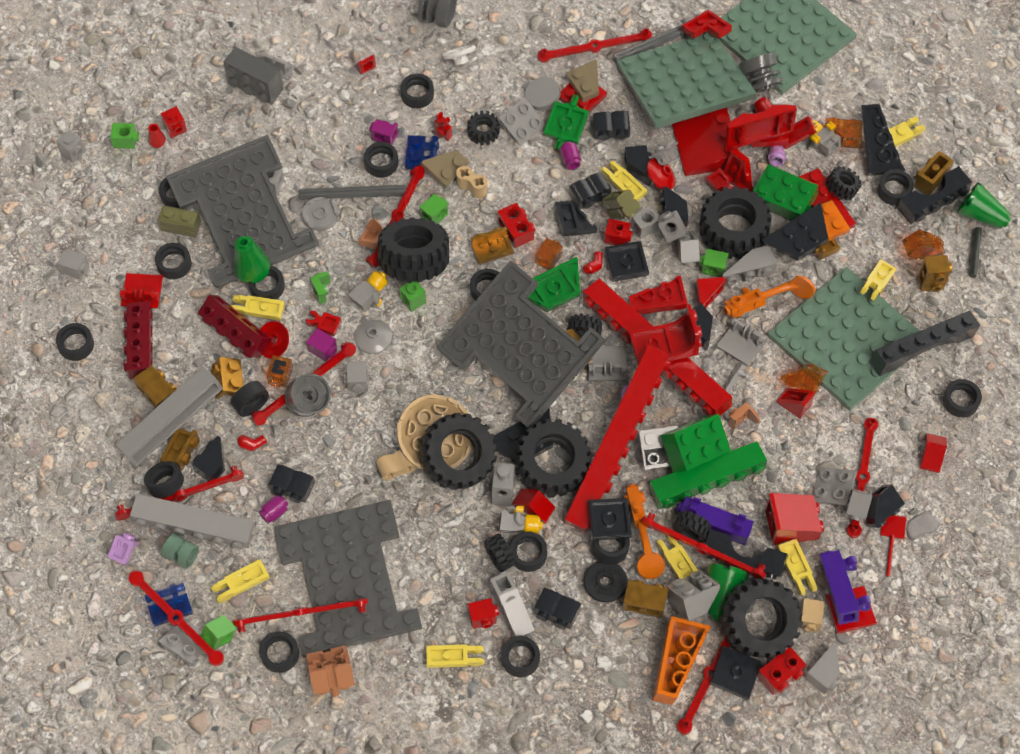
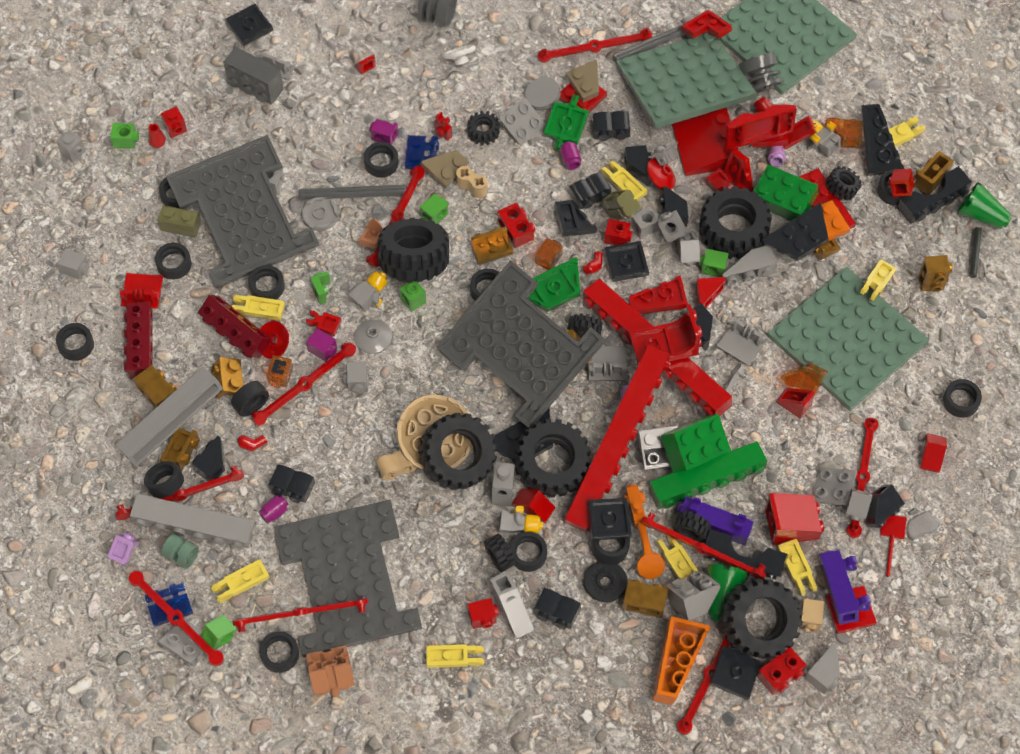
(249, 24): none -> black plate
(250, 261): green cone -> none
(318, 395): dark grey wheel -> none
(417, 79): black tyre -> none
(520, 641): black tyre -> none
(739, 414): nougat plate -> none
(754, 299): orange piece -> none
(899, 352): black arch -> none
(901, 182): none -> red brick
(923, 244): clear orange slope -> none

